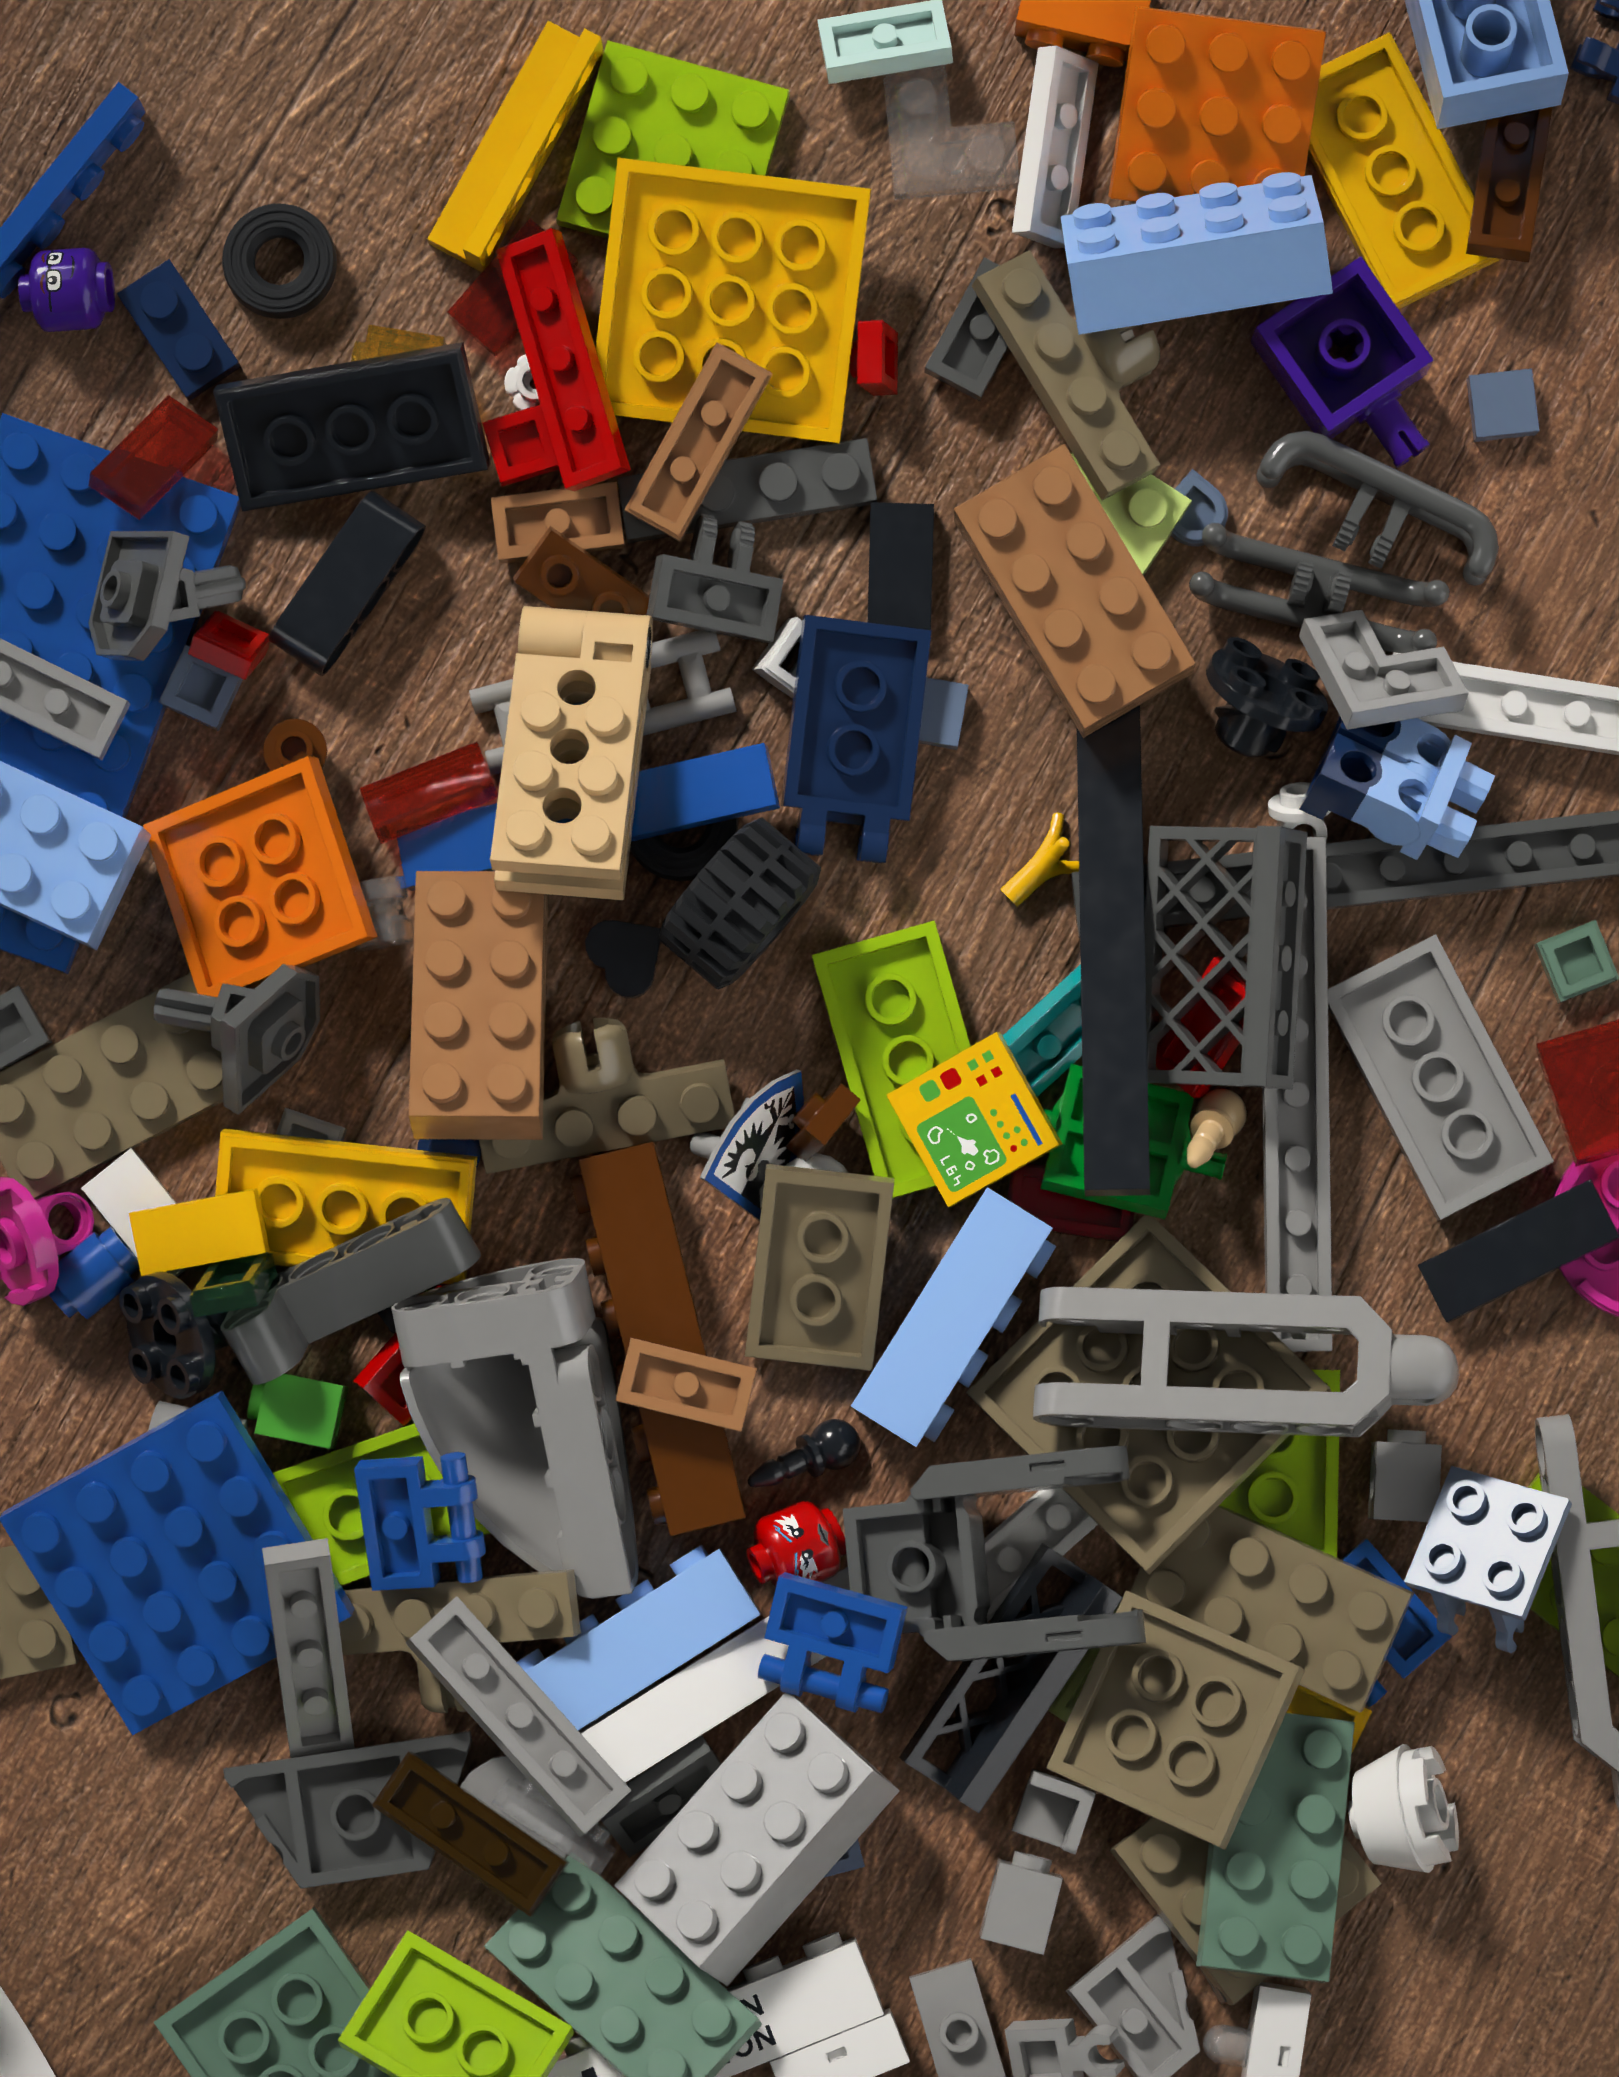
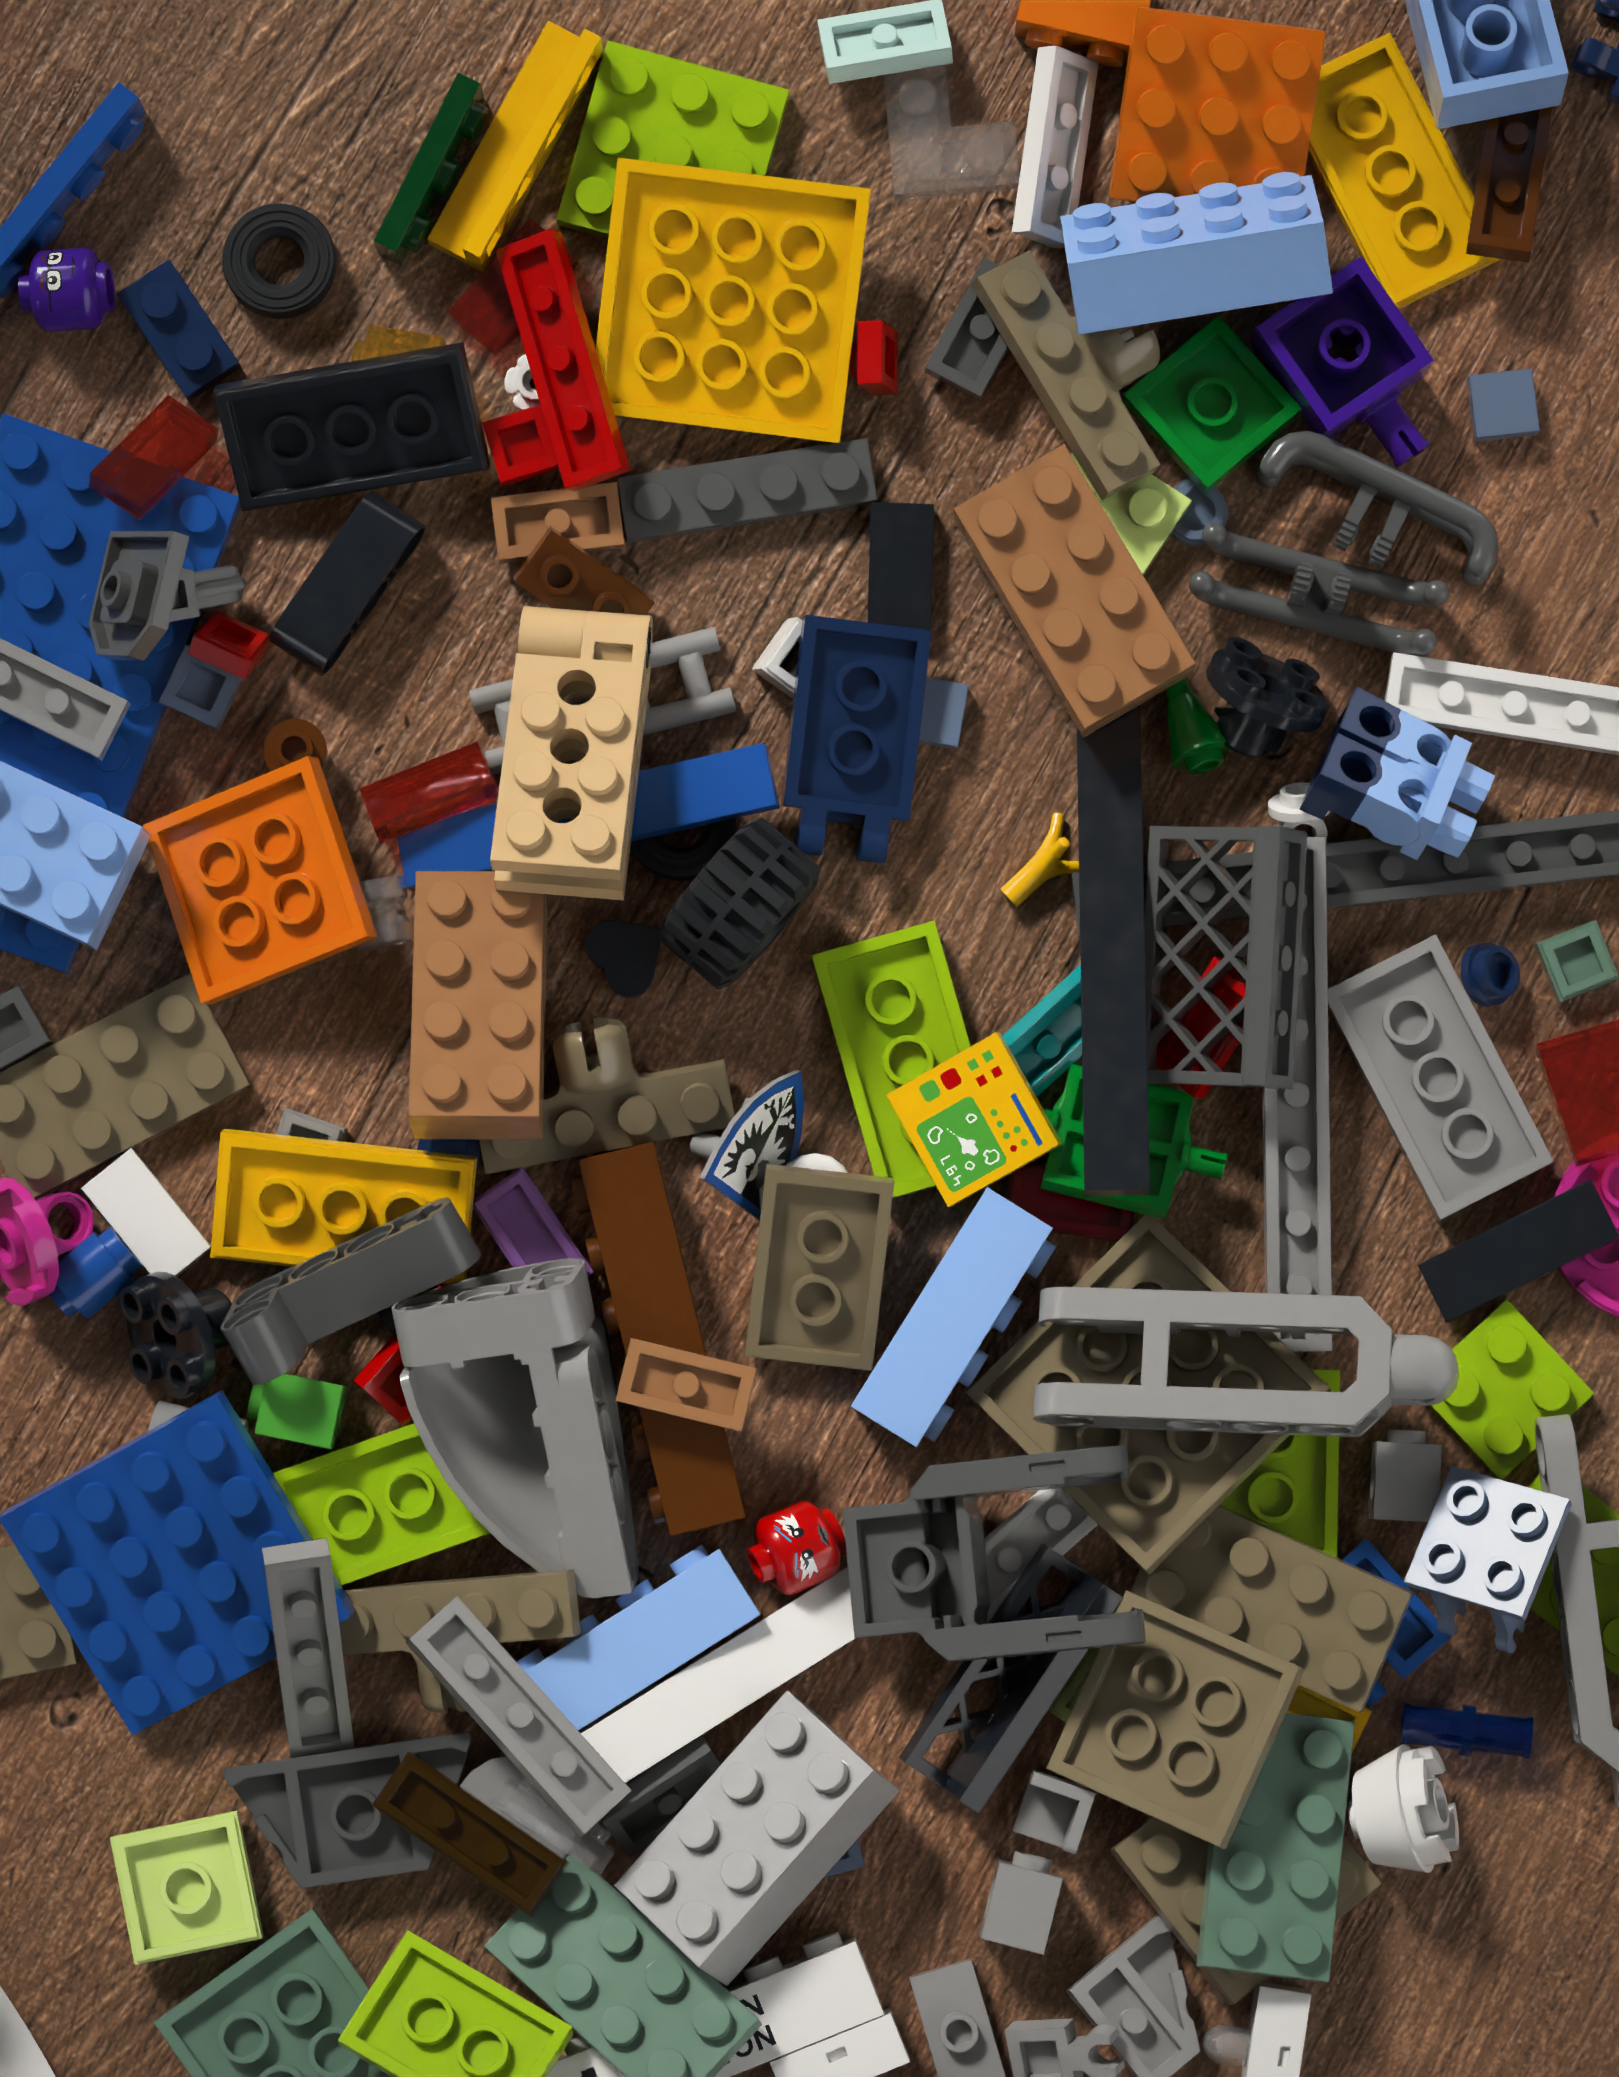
(186, 1887): none -> yellowish green plate
(199, 1232): yellow tile -> none
(233, 1284): clear green tile -> none
(254, 1029): dark grey piece -> none
(400, 1525): blue plate -> none
(432, 170): none -> dark green plate
(524, 1223): none -> medium lavender tile
(698, 442): medium nougat tile -> none
(715, 596): dark grey hinge -> none
(820, 1120): reddish brown plate -> none
(831, 1446): black bar -> none
(836, 1625): blue plate -> none
(1193, 732): none -> green cone
(1211, 405): none -> green plate
(1216, 1122): tan bar -> none
(1378, 687): light grey plate -> none
(1467, 1730): none -> clear blue pin
(1489, 974): none -> dark blue plate
(1505, 1385): none -> lime plate

